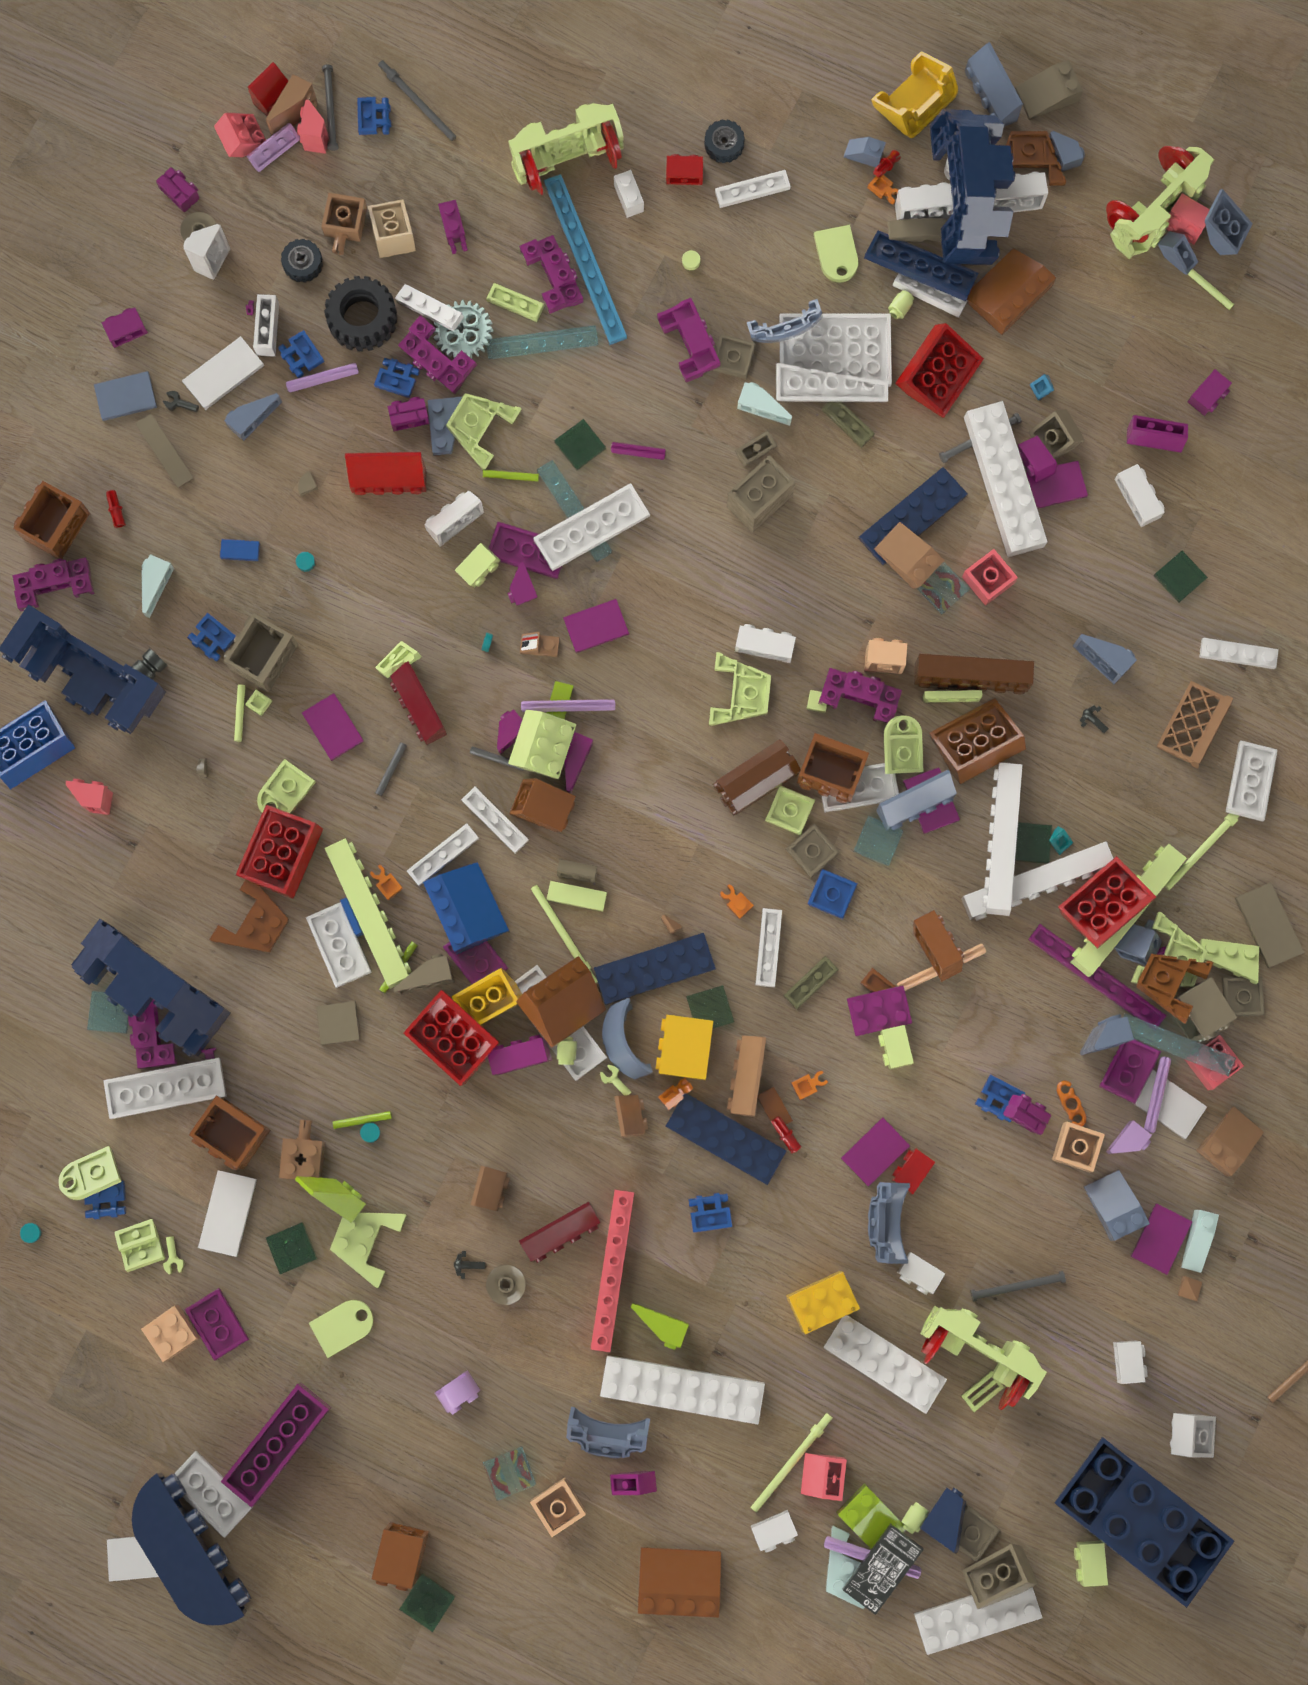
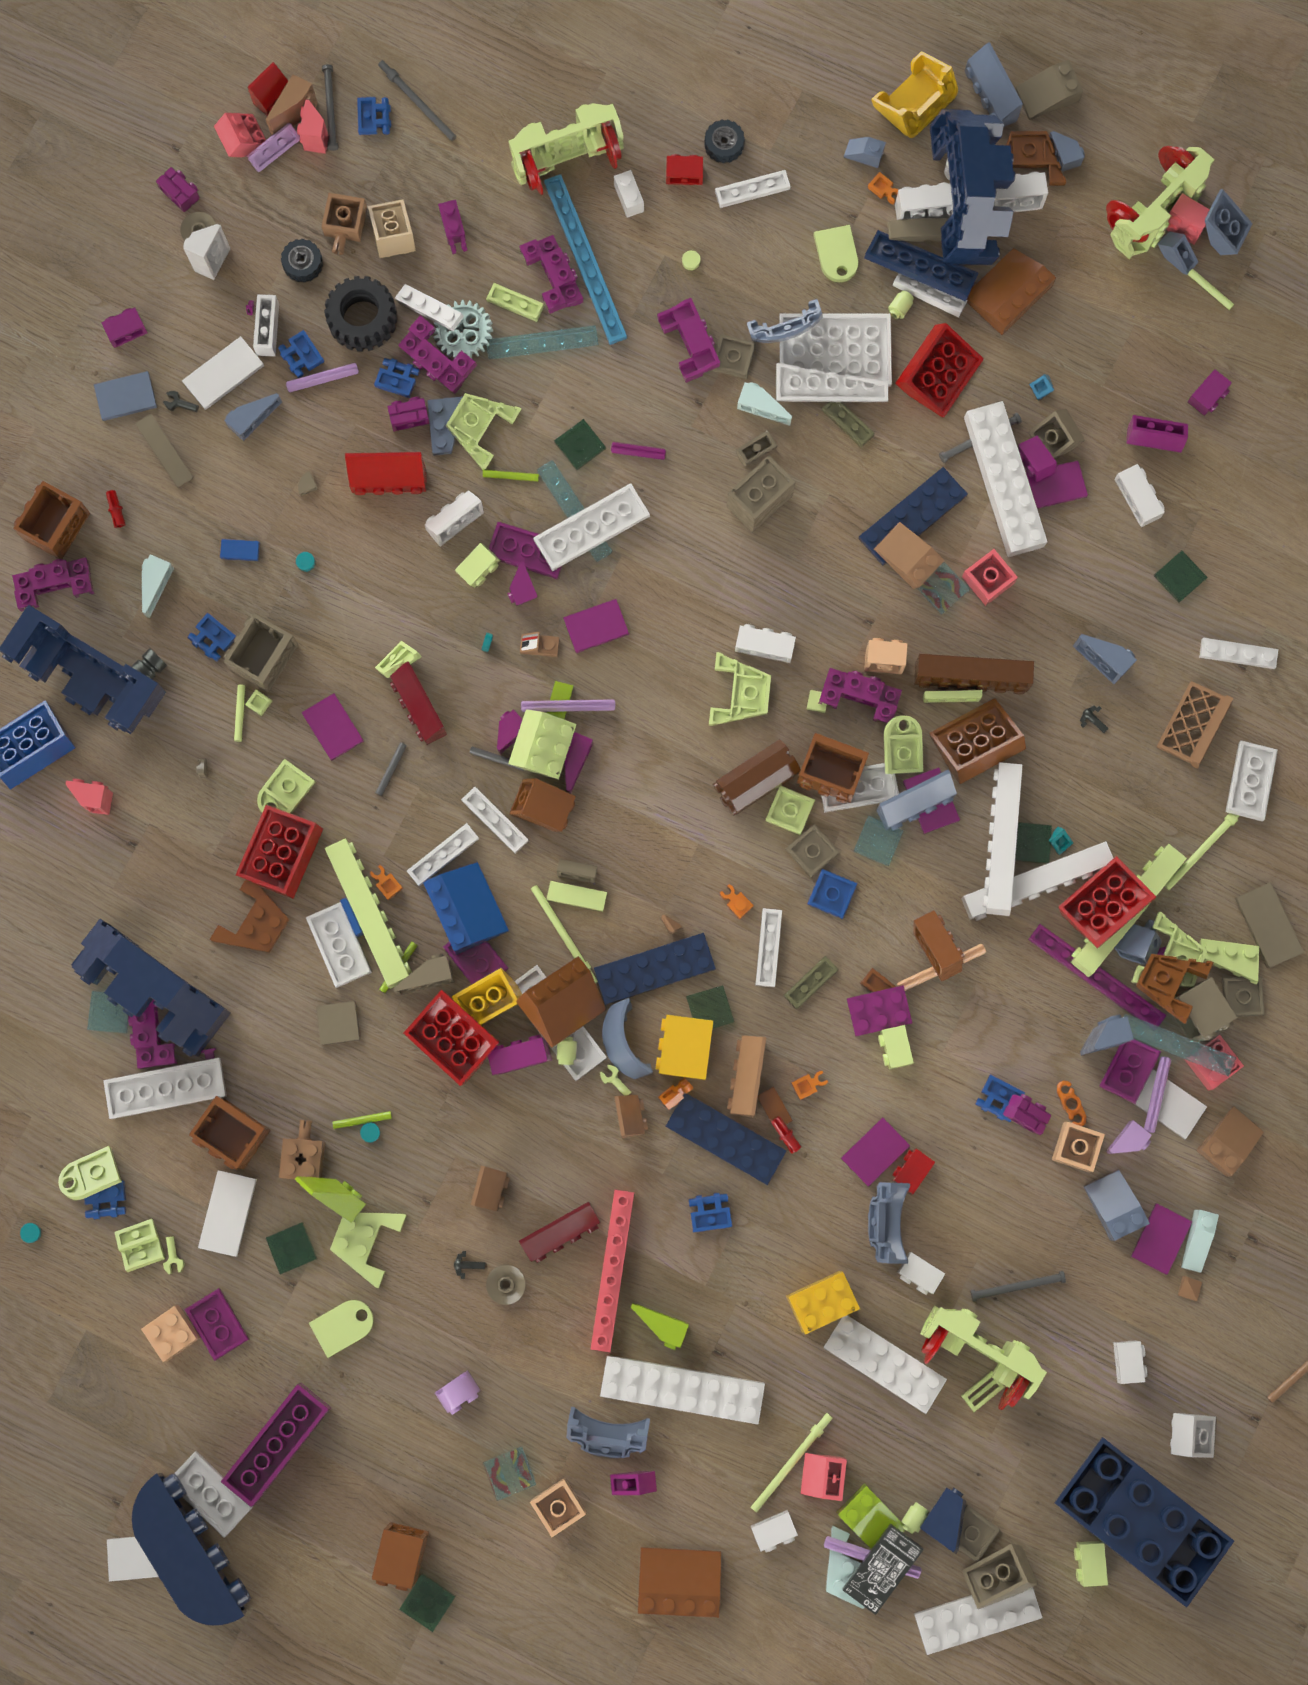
(886, 163): red axle -> none

